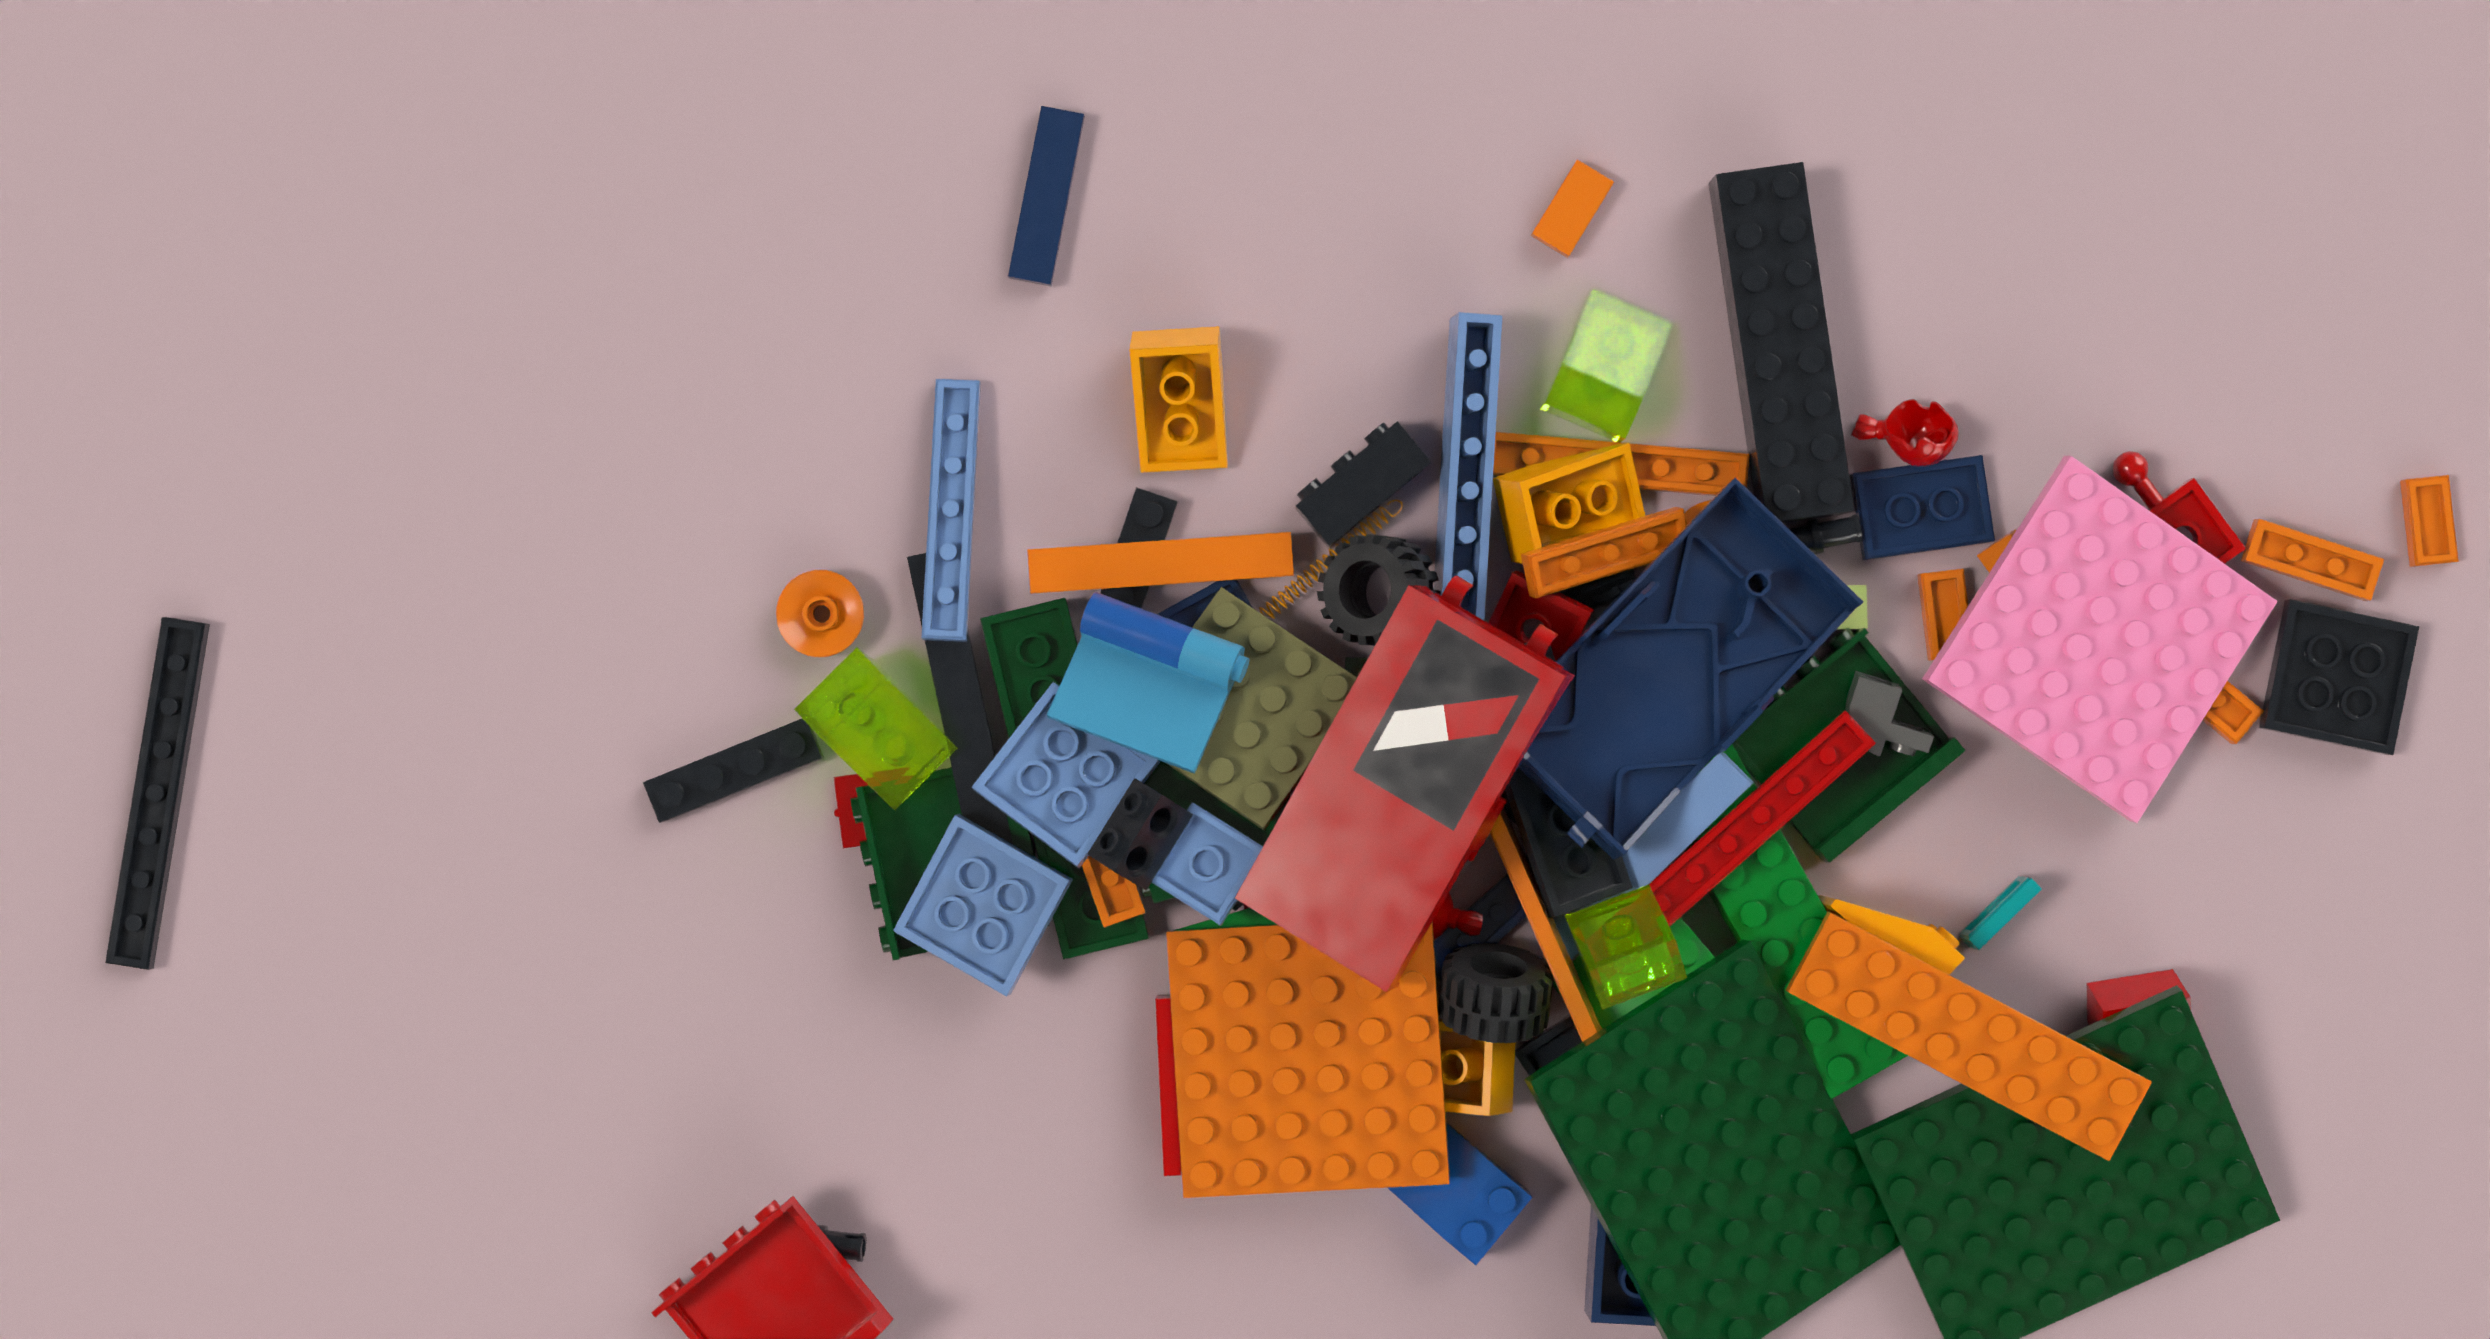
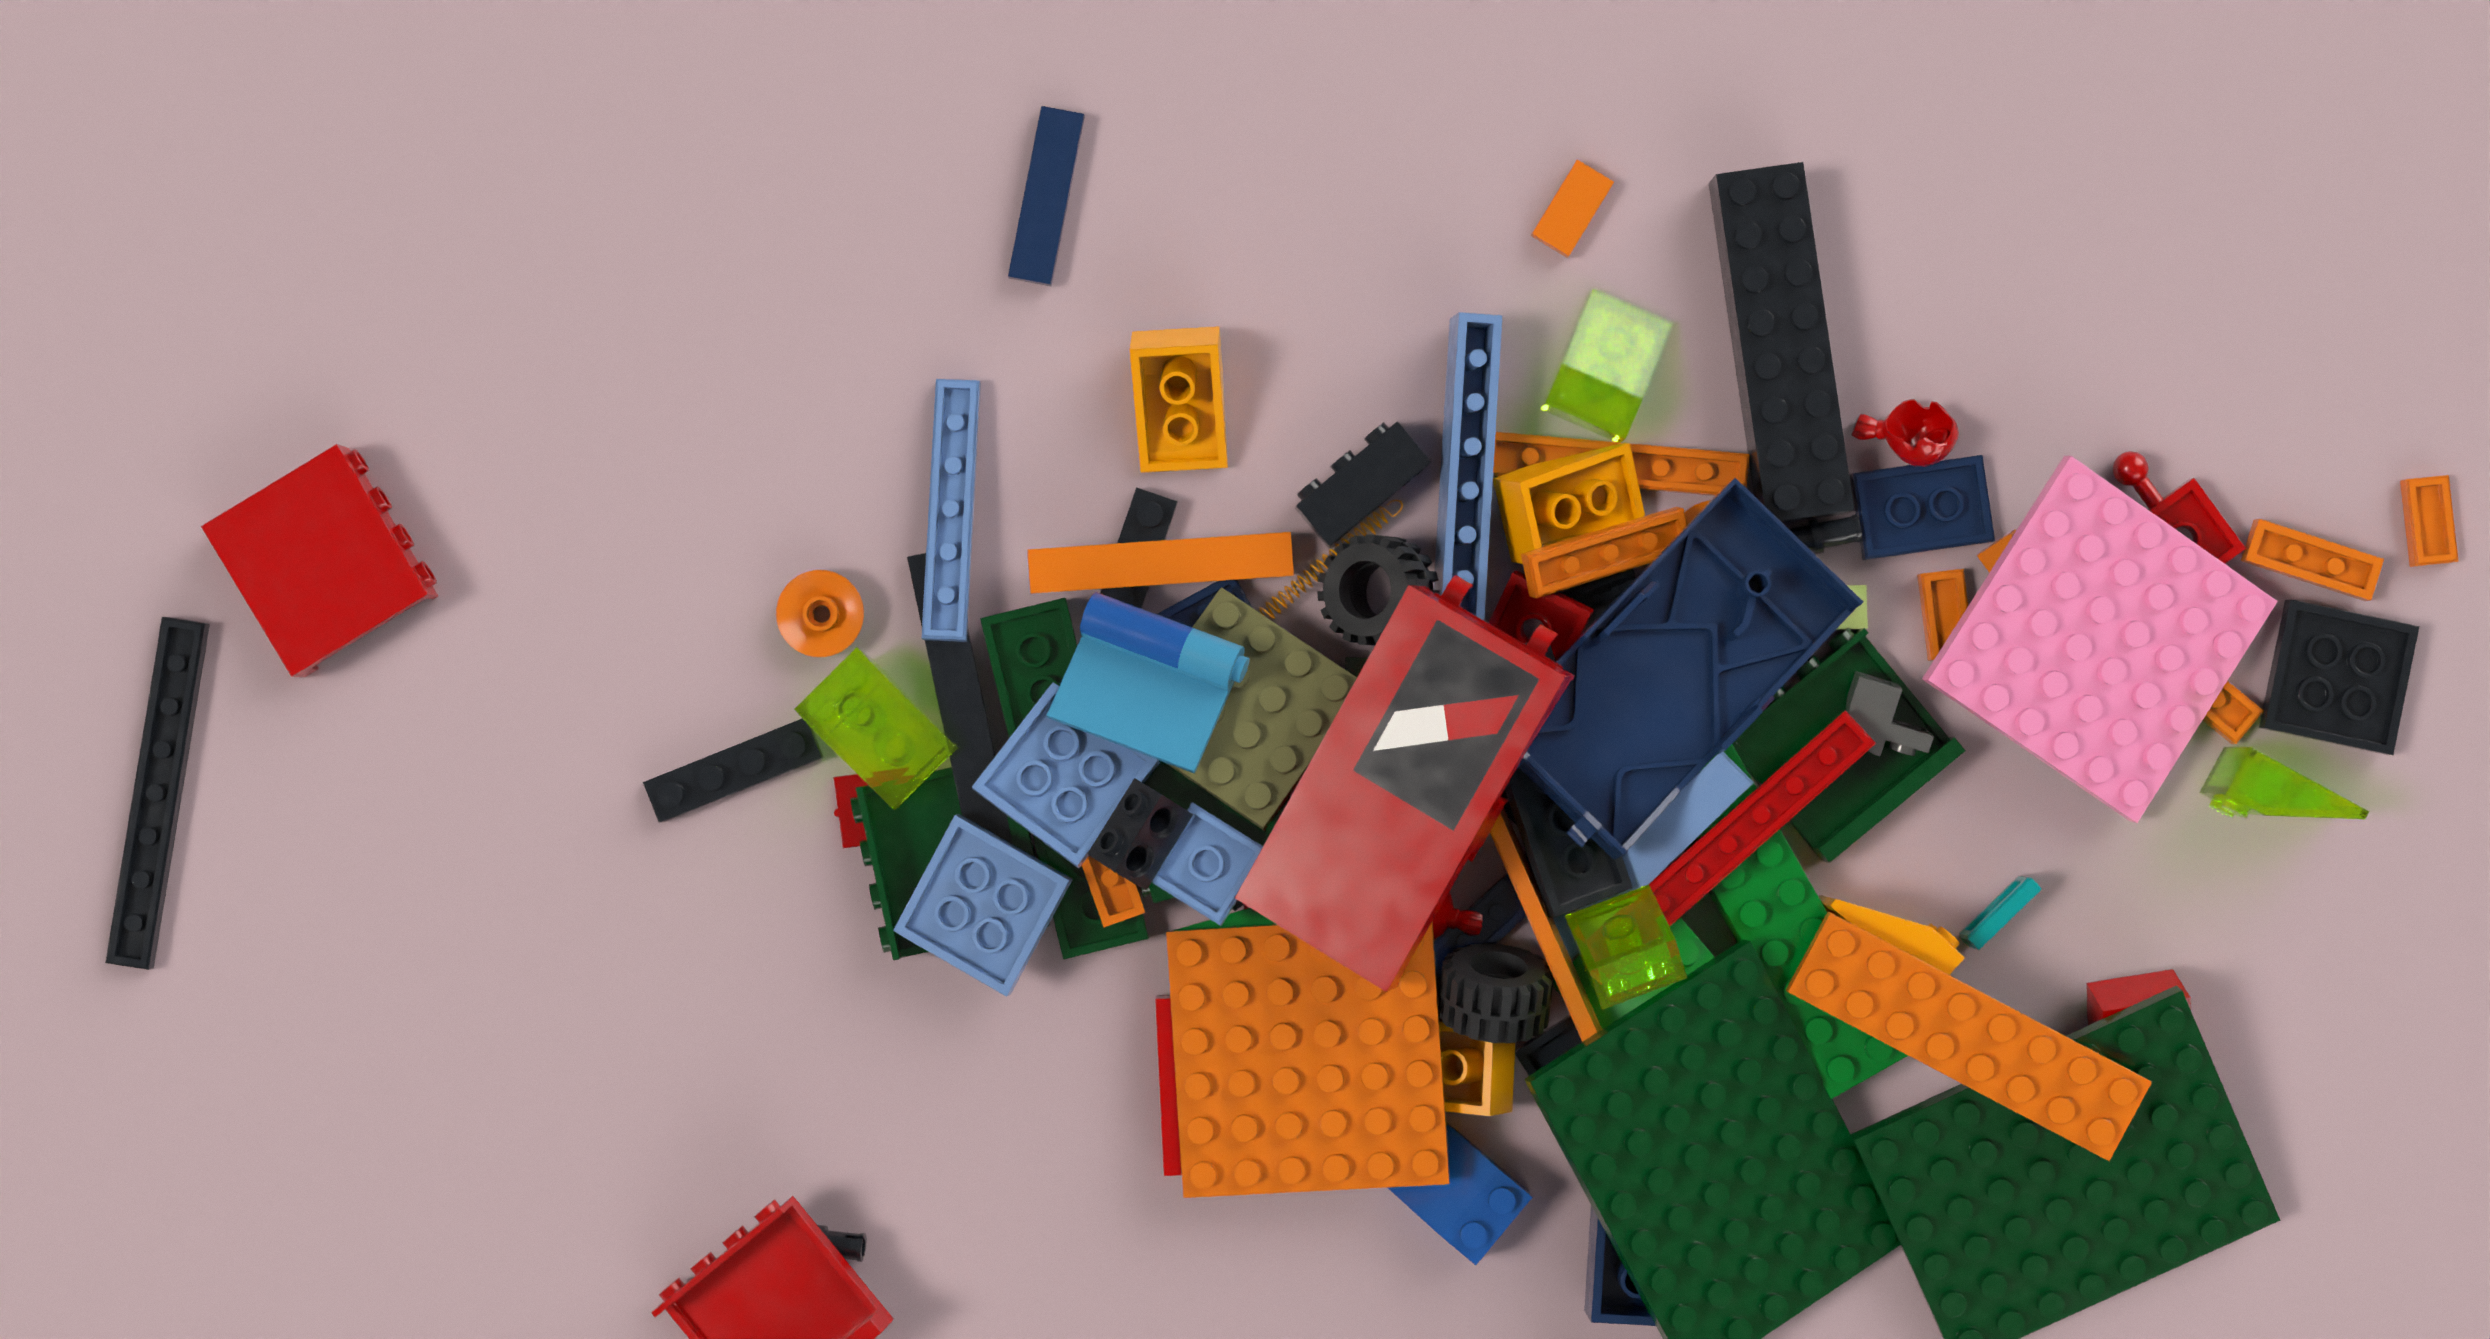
(320, 558): none -> red panel
(2255, 784): none -> clear neon green slope

